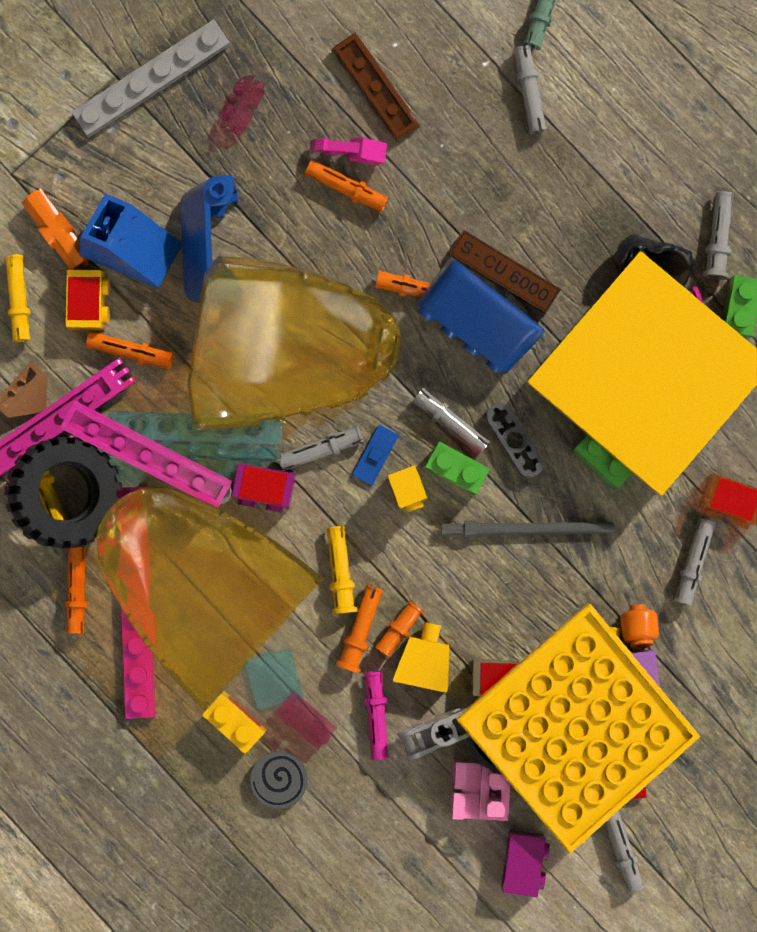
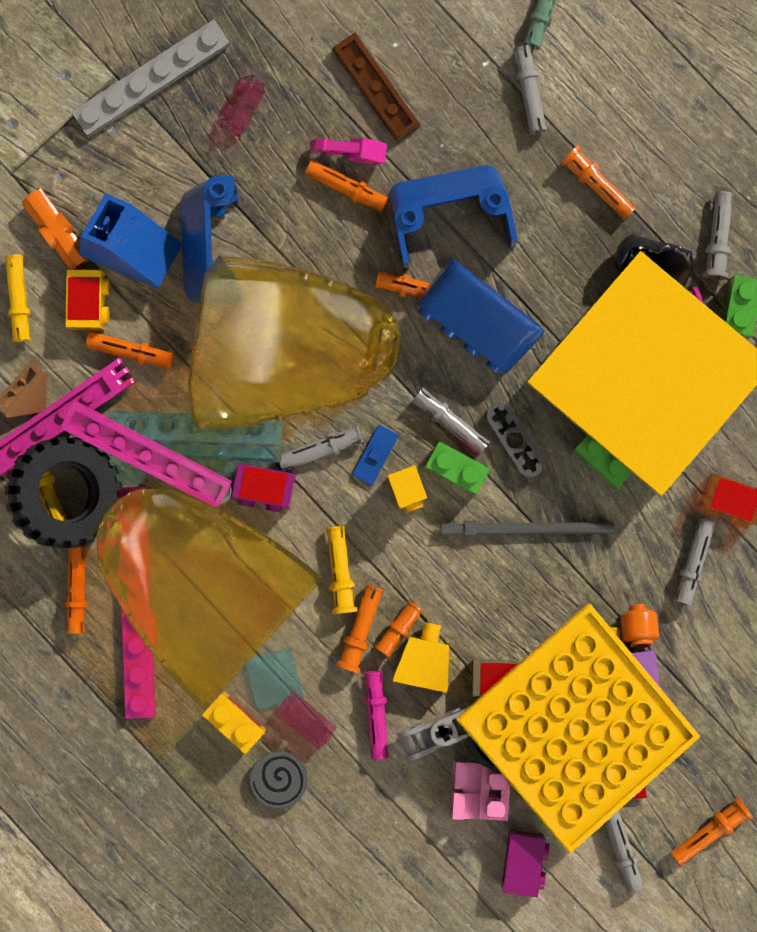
(480, 182): none -> blue windscreen
(504, 272): reddish brown tile -> none
(588, 172): none -> orange pin
(722, 824): none -> orange pin

